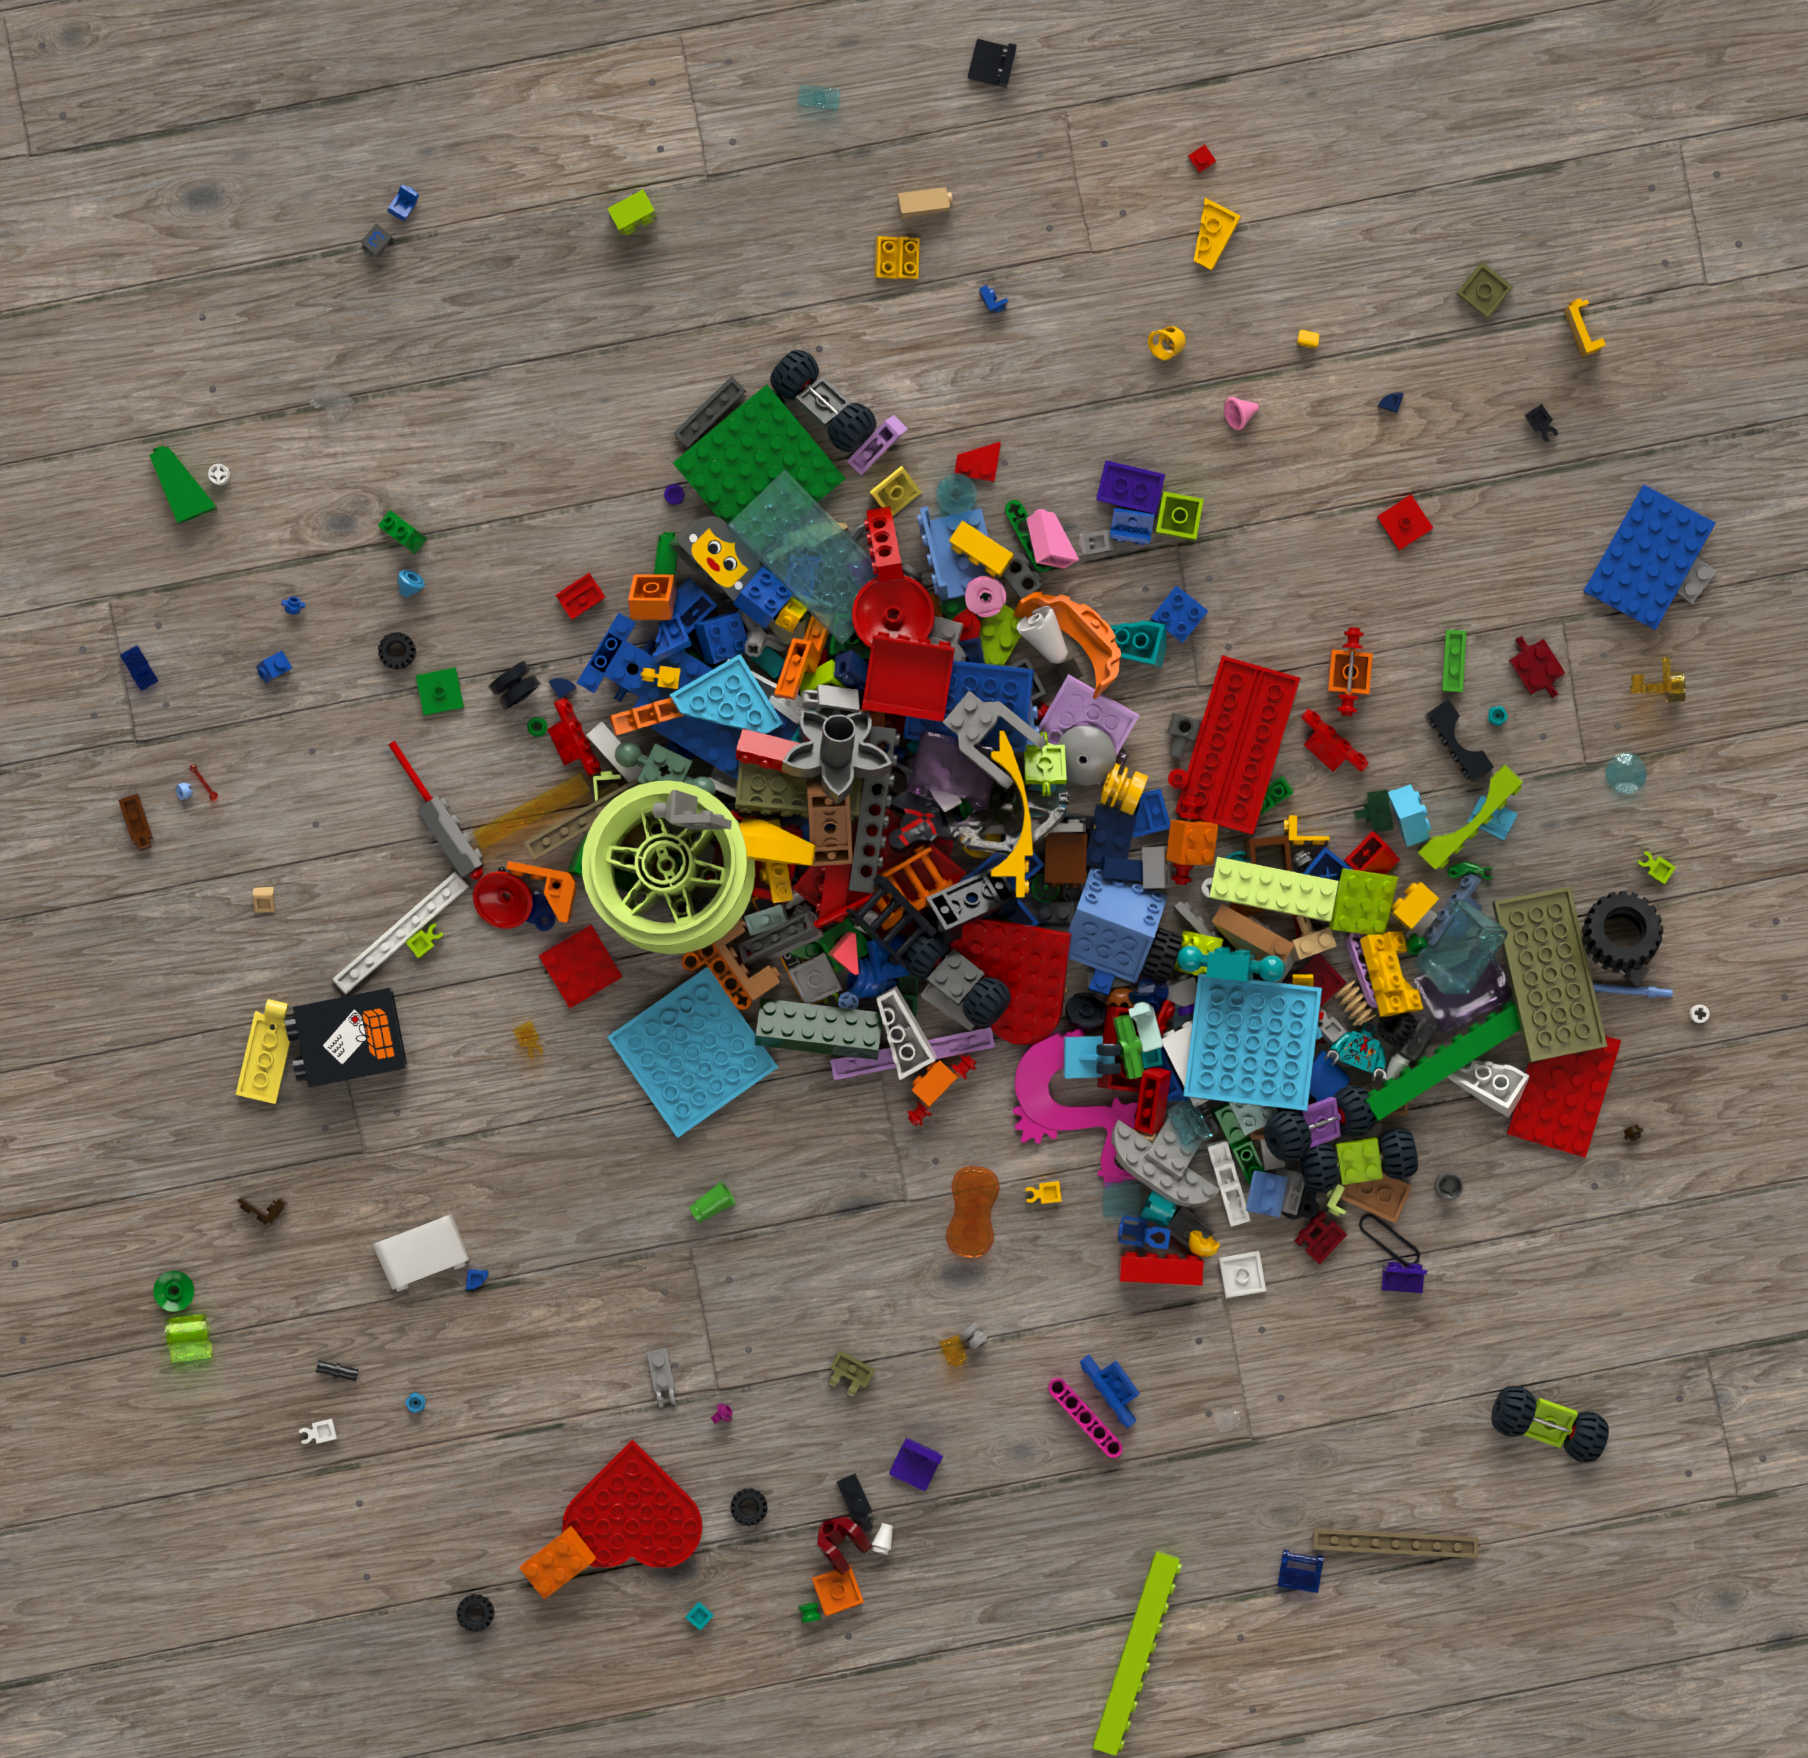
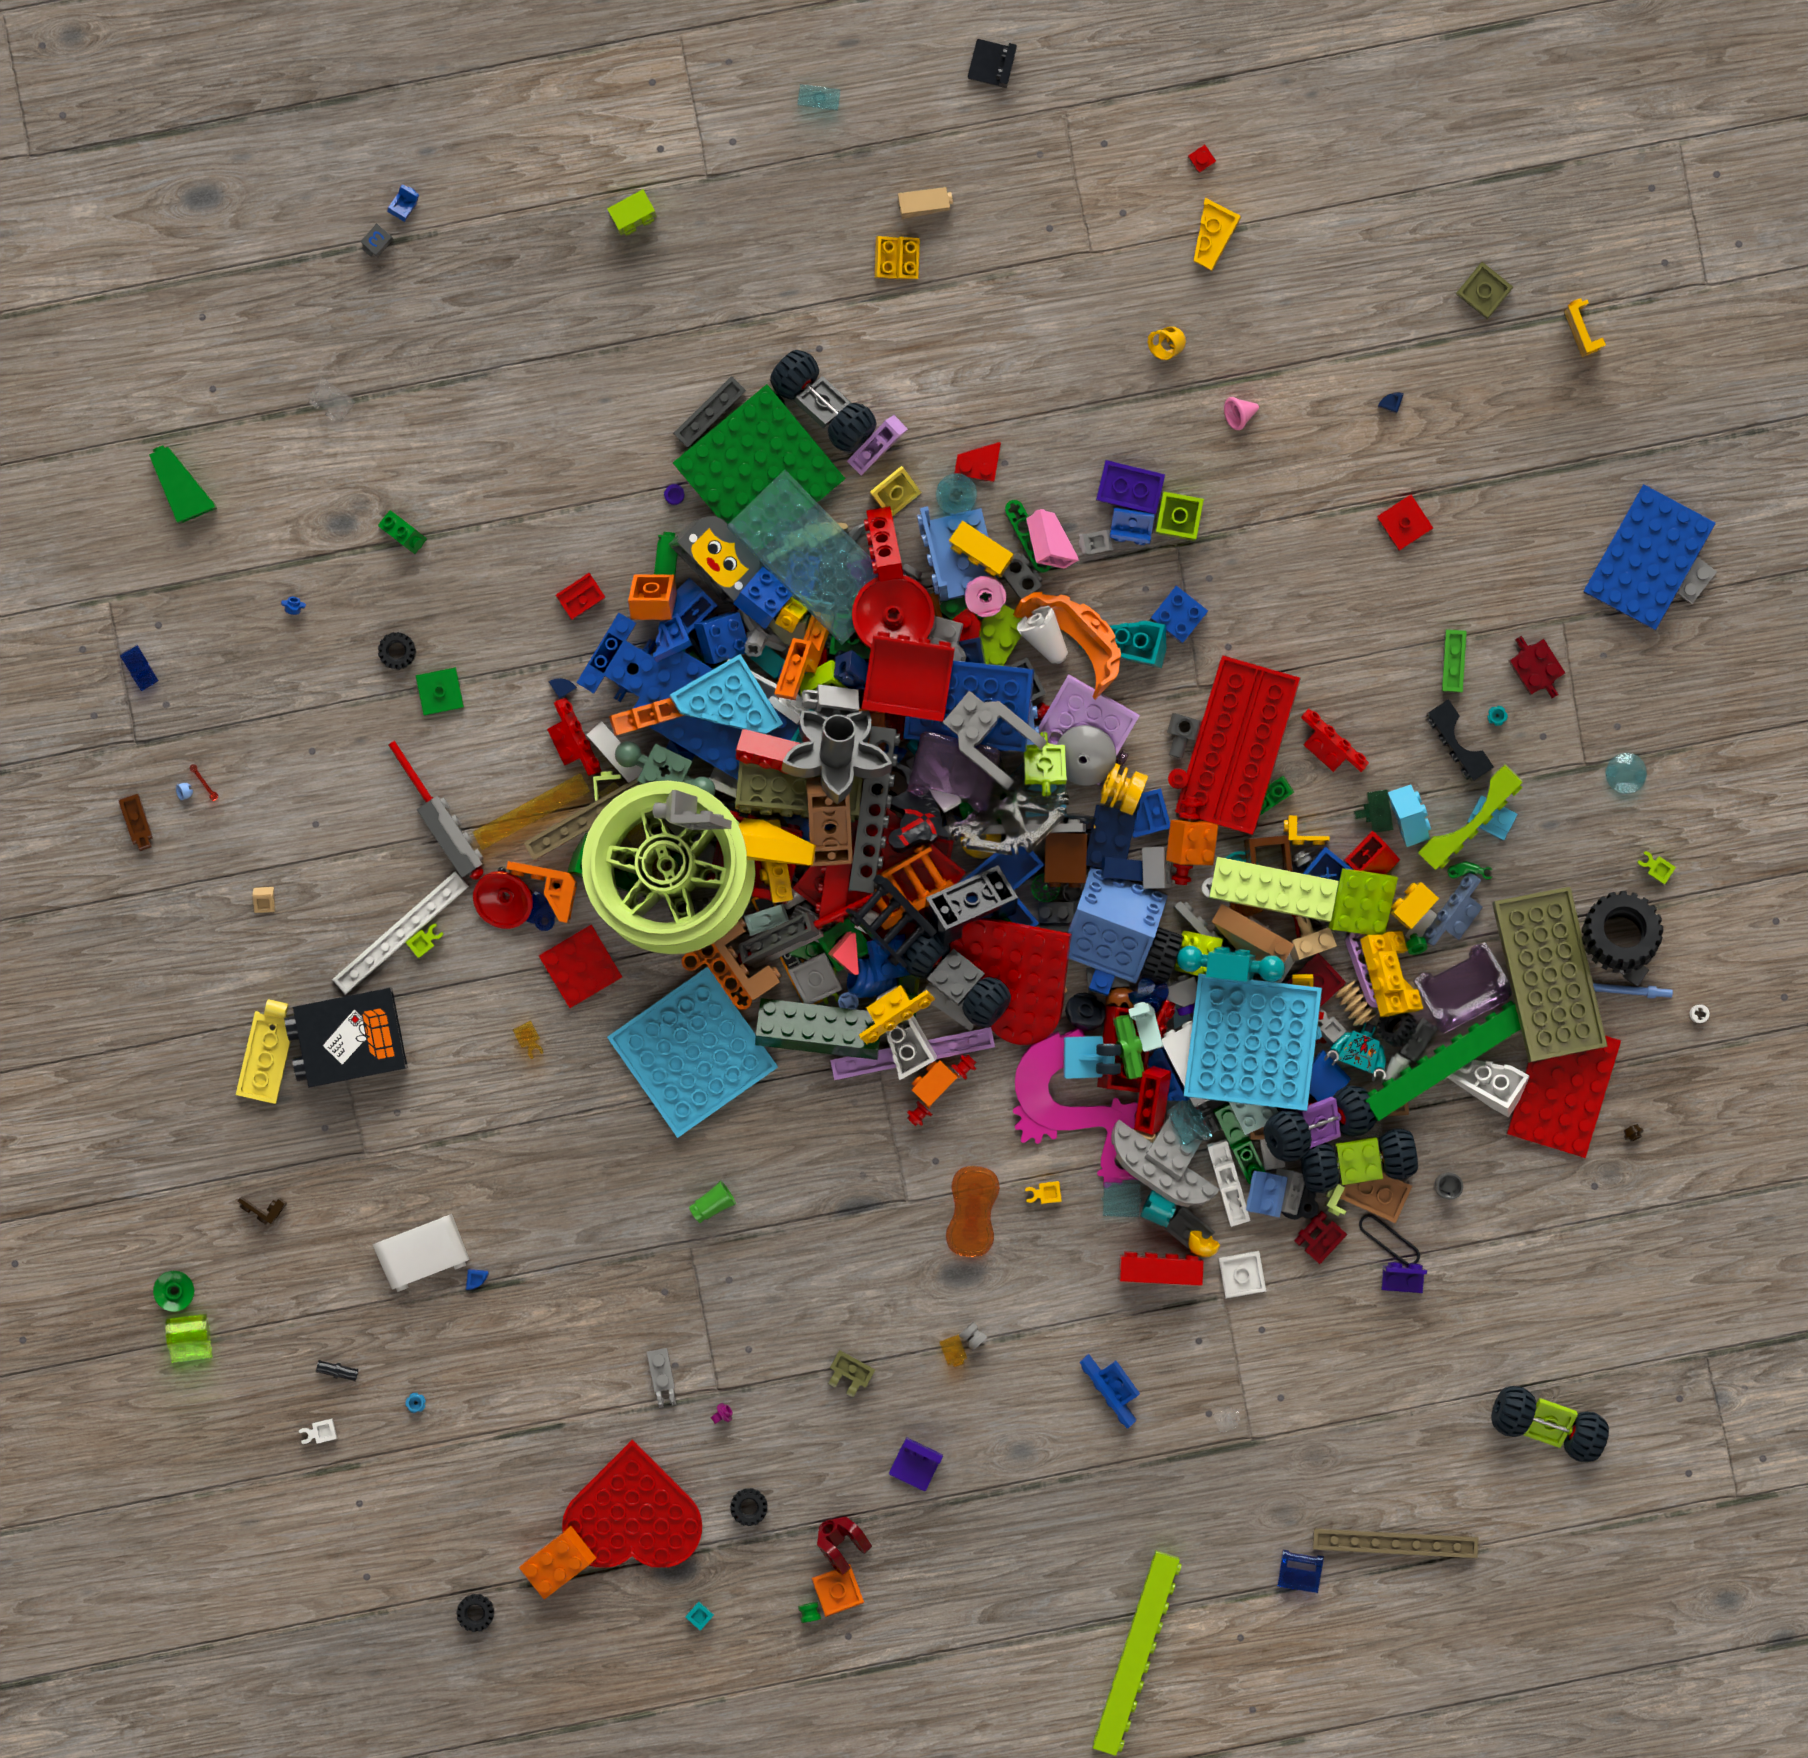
(218, 471): white wheel -> none
(273, 667): blue bracket -> none
(409, 583): dark azure brick -> none
(516, 687): black wheel -> none
(530, 726): green plate -> none
(667, 677): yellow plate -> none
(856, 1500): black hinge -> none
(883, 1539): white cone -> none
(892, 1010): none -> yellow bracket
(988, 297): blue bracket -> none
(1015, 863): yellow slope -> none
(1054, 678): clear smoke slope -> none
(1090, 1426): dark pink beam -> none
(1142, 1233): blue piece -> none
(1151, 1058): teal plate -> none
(1308, 339): yellow slope -> none
(1349, 672): orange brick -> none
(1462, 949): clear light blue windscreen -> none
(1539, 420): black plate -> none
(1672, 685): clear yellow piece -> none

